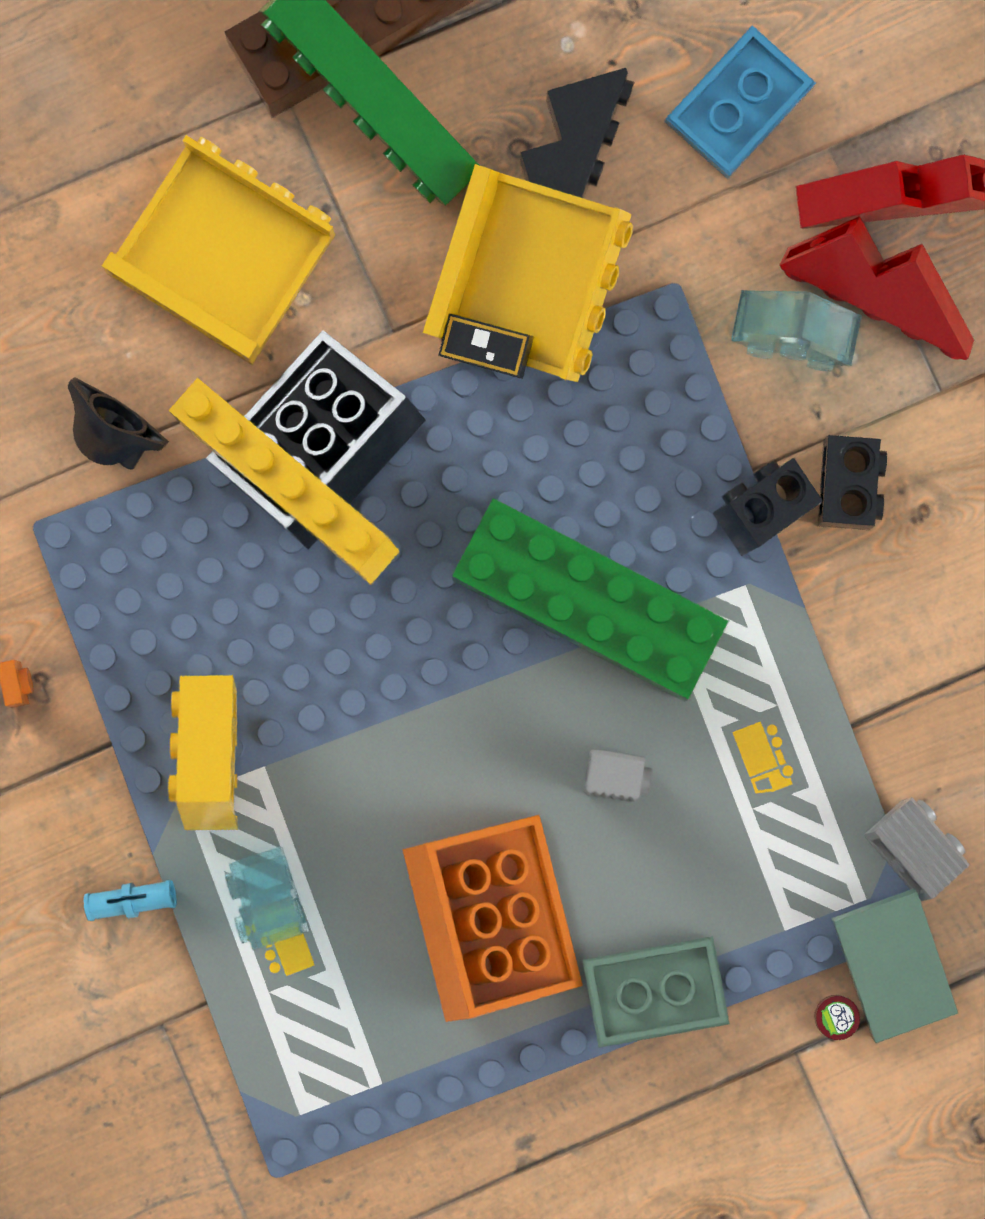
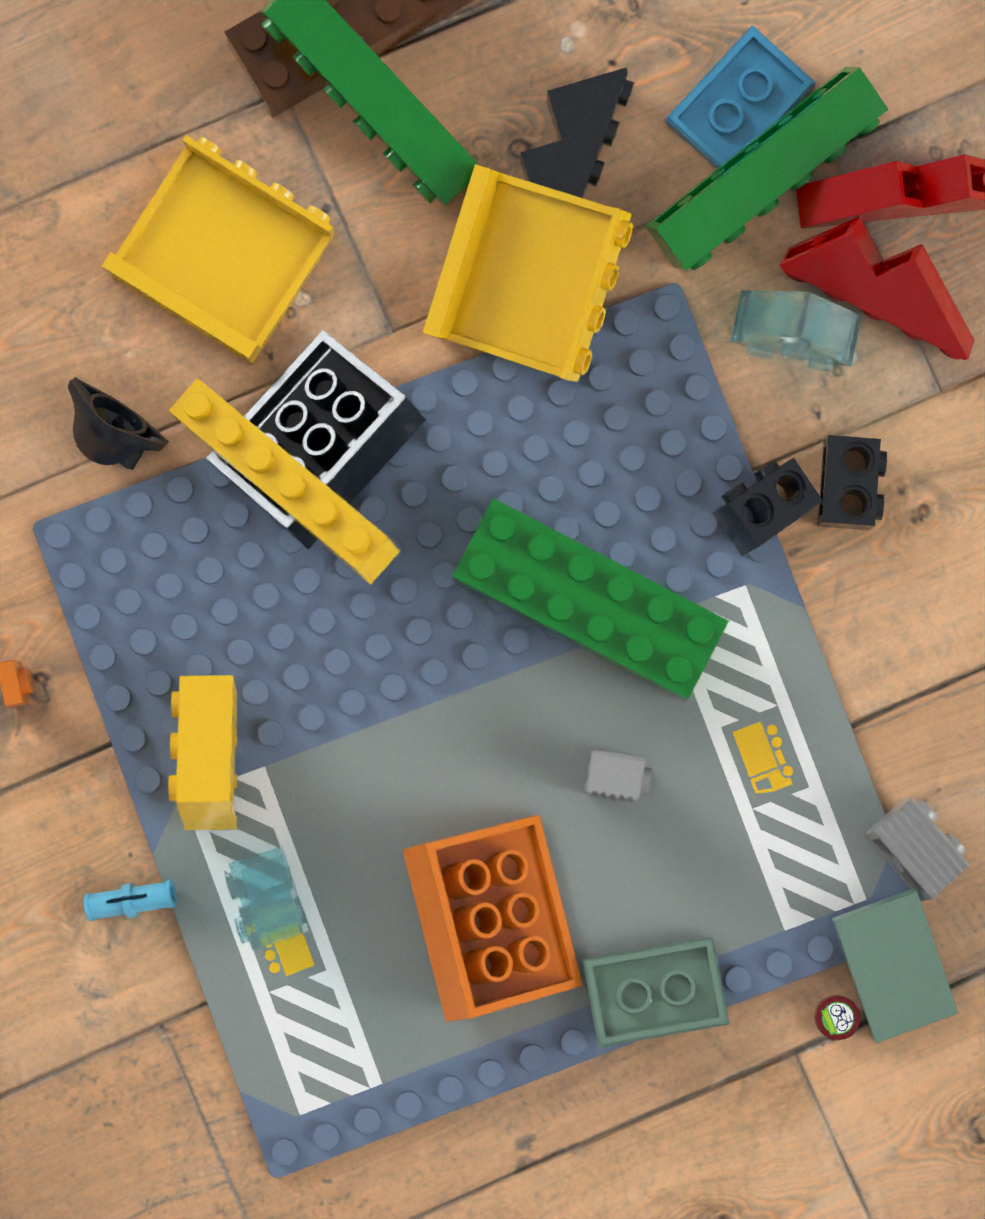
(486, 346): tile -> none
(767, 168): none -> green brick

